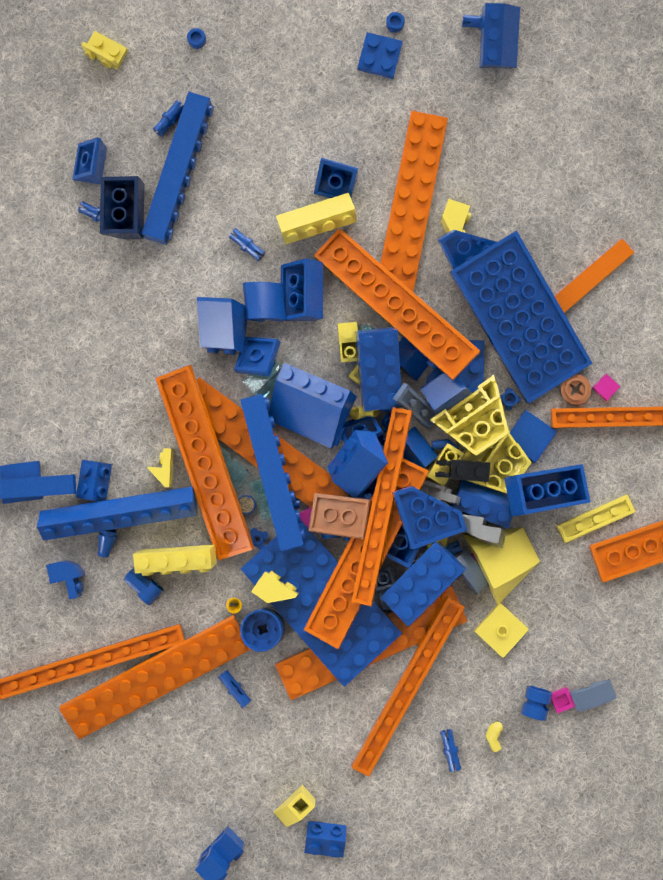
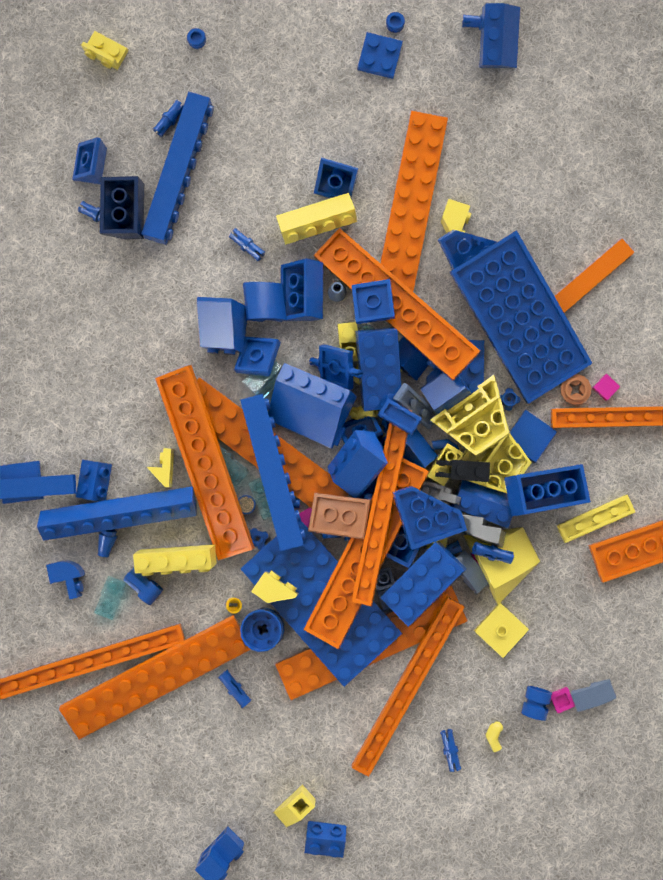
(110, 597): none -> clear light blue slope
(336, 366): none -> blue plate
(337, 296): none -> sand blue cone
(373, 301): none -> blue plate
(400, 417): none -> blue tile
(492, 553): none -> blue pin

